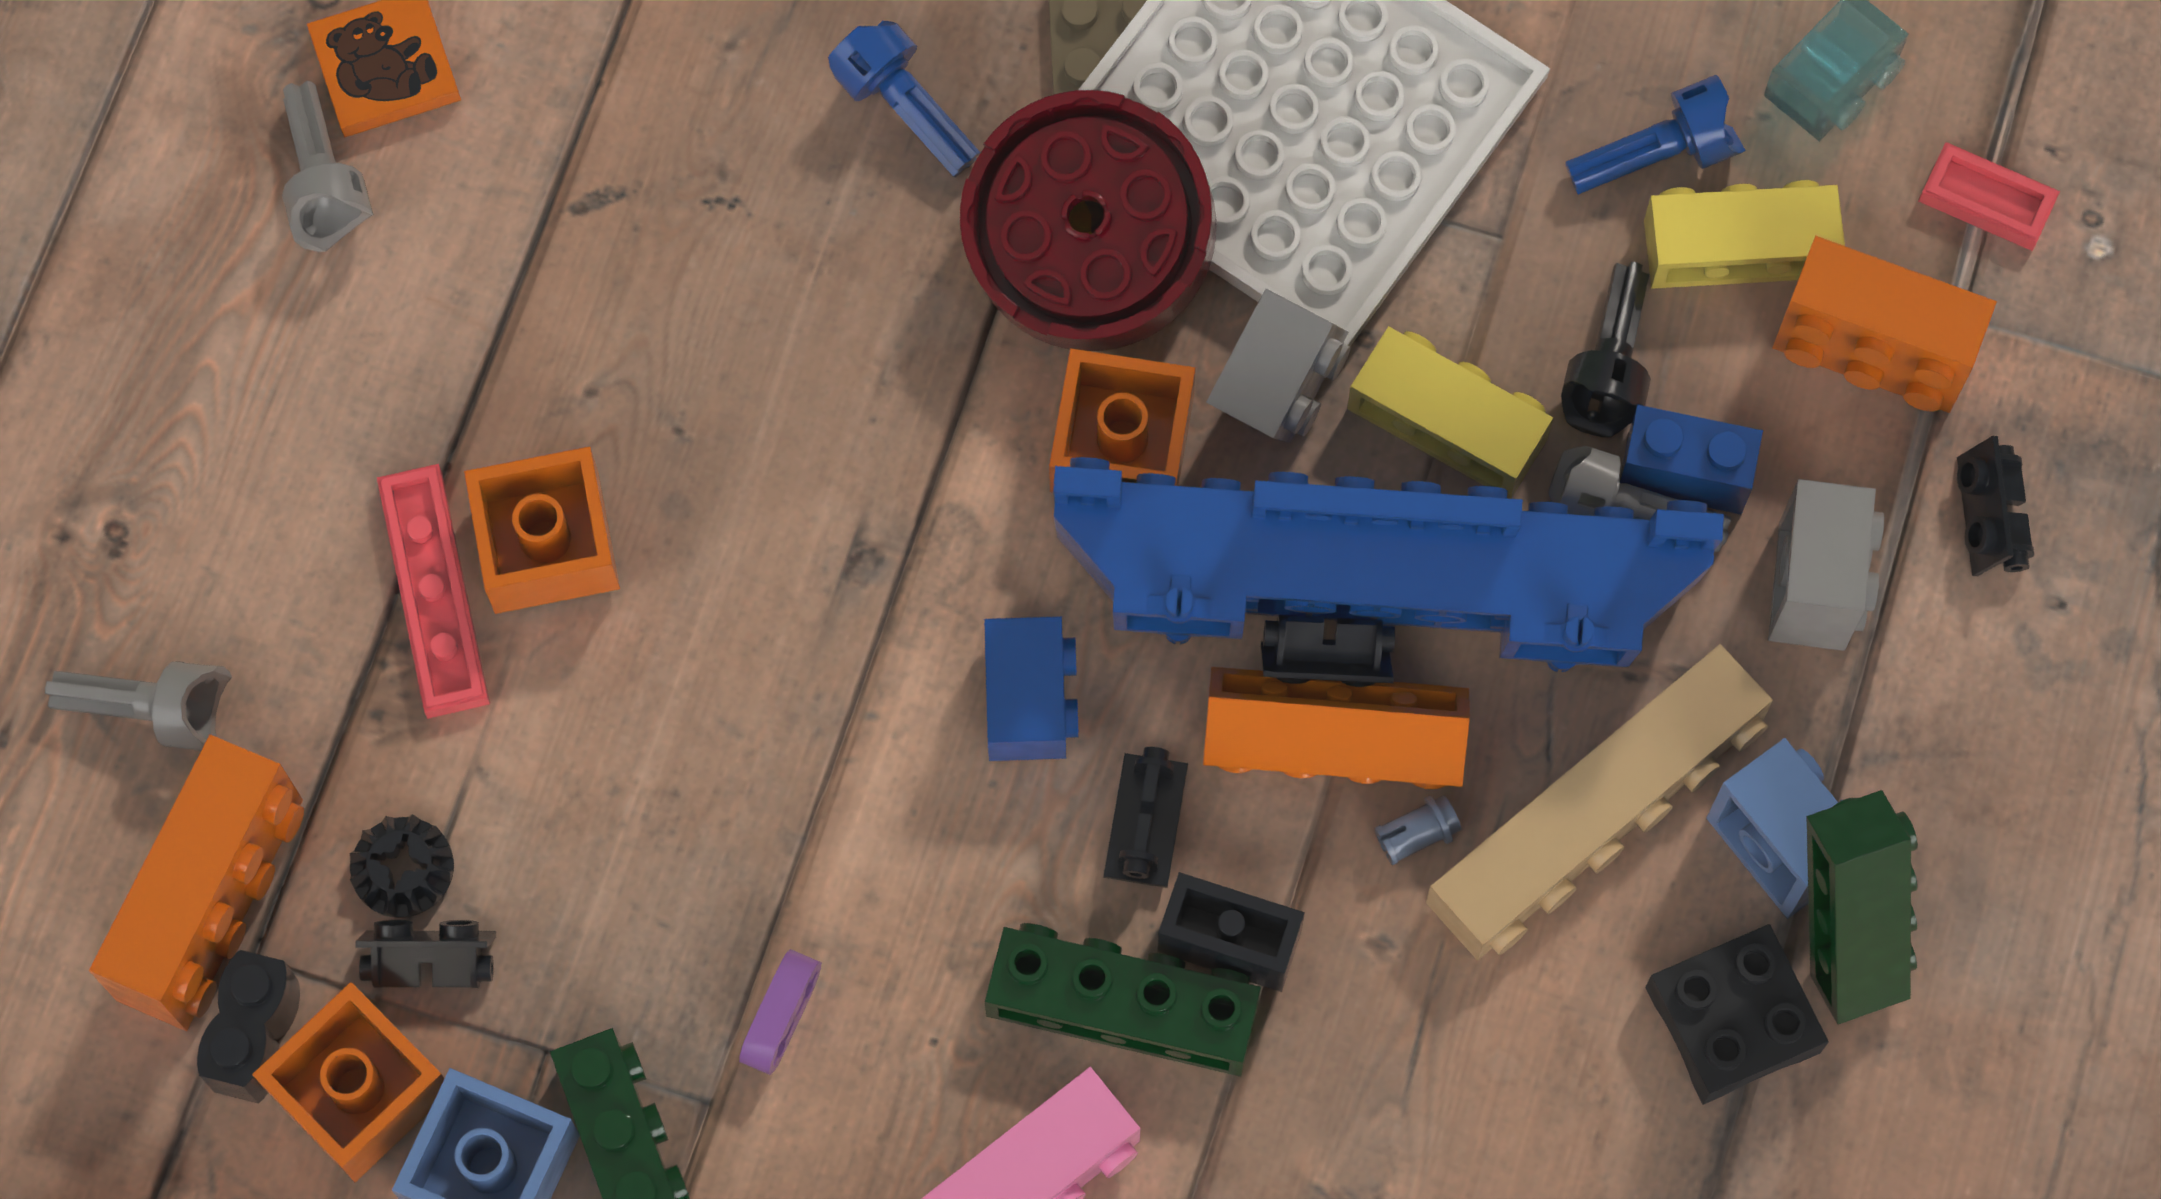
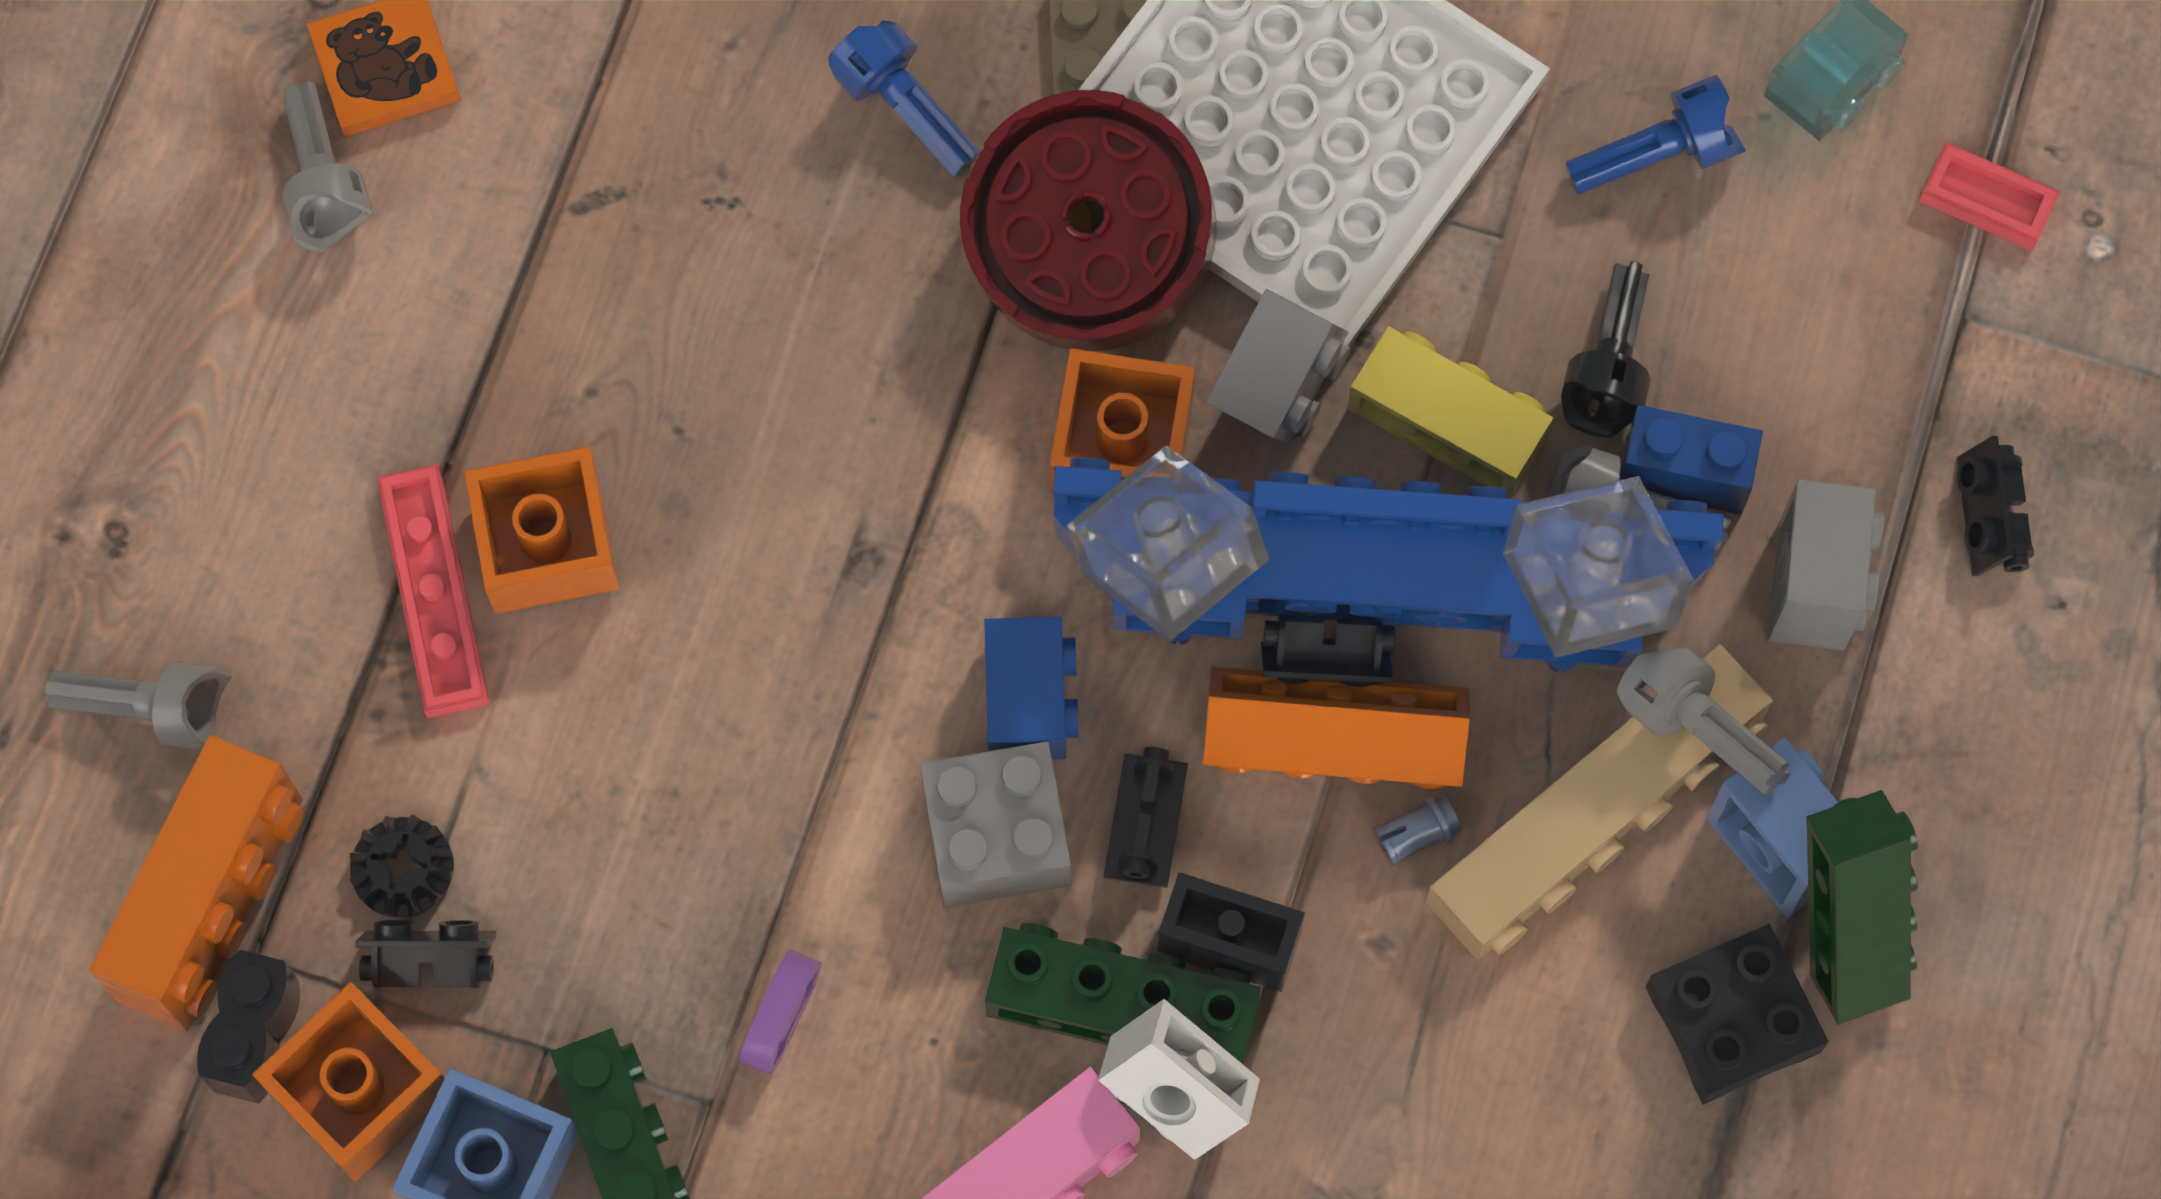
(996, 824): none -> light grey brick
(1168, 542): none -> clear brick
(1179, 1079): none -> white brick
(1597, 566): none -> clear brick
(1683, 700): none -> light grey piece
(1737, 233): light yellow brick -> none
(1883, 326): orange brick -> none

